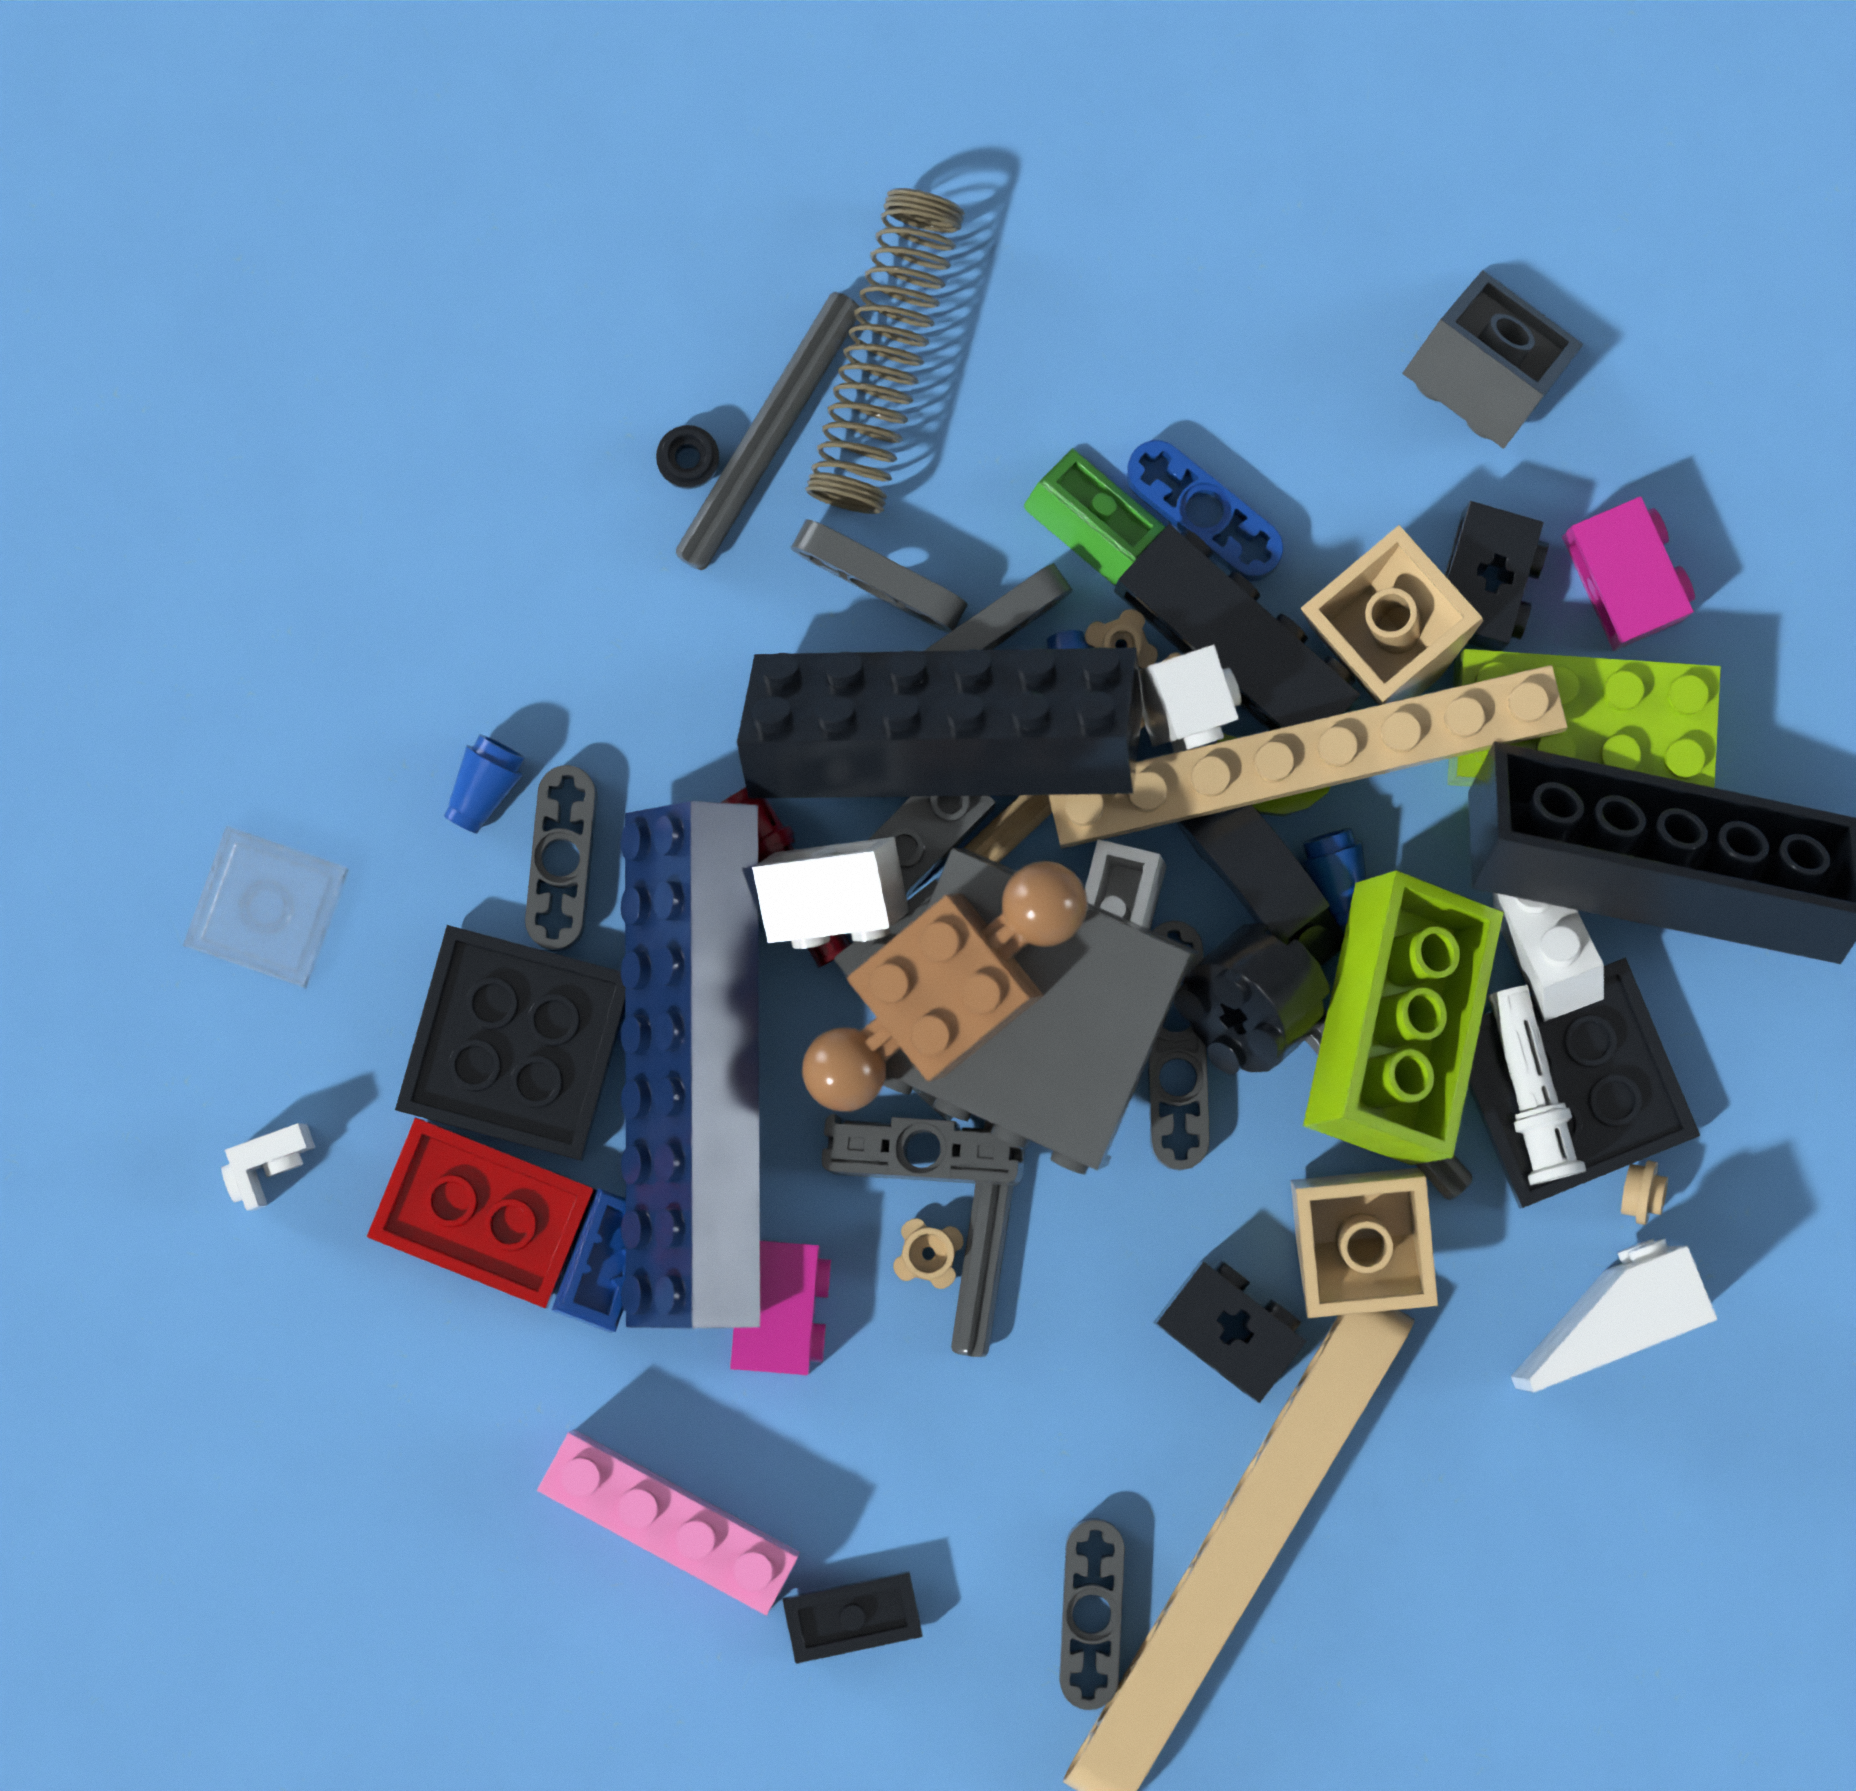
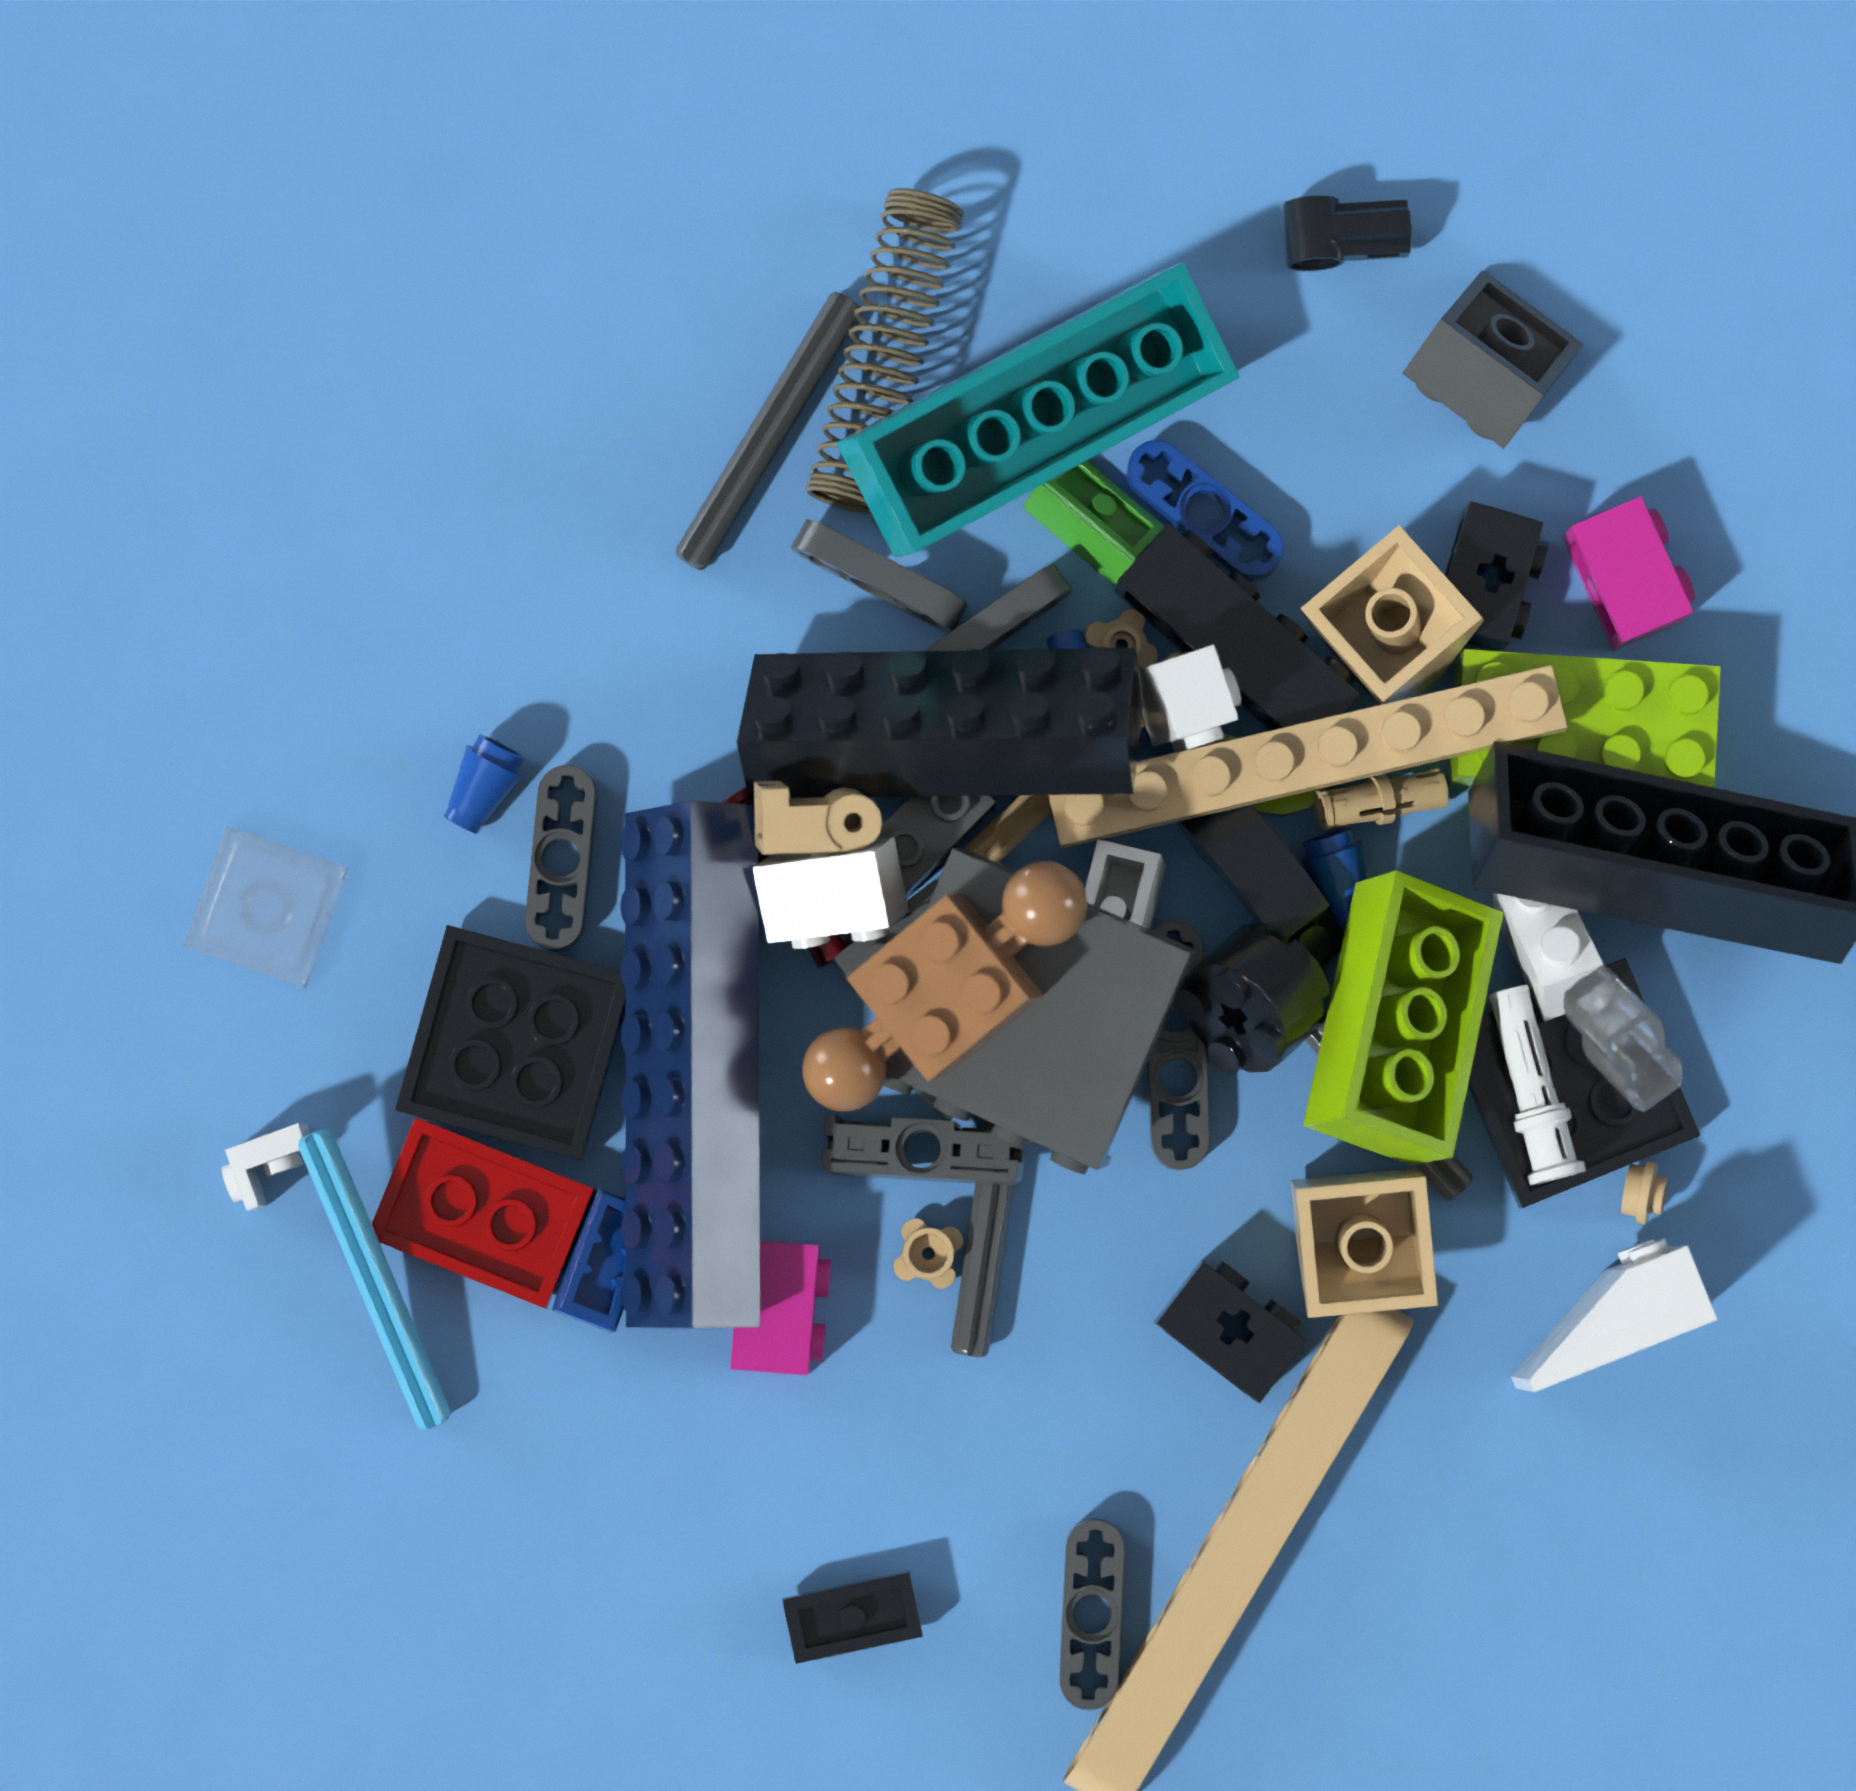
(374, 1278): none -> medium azure axle
(668, 1521): bright pink brick -> none
(682, 438): black plate -> none
(813, 825): none -> tan leg
(1038, 410): none -> teal brick
(1327, 232): none -> black piece
(1381, 799): none -> tan pin
(1623, 1038): none -> clear brick

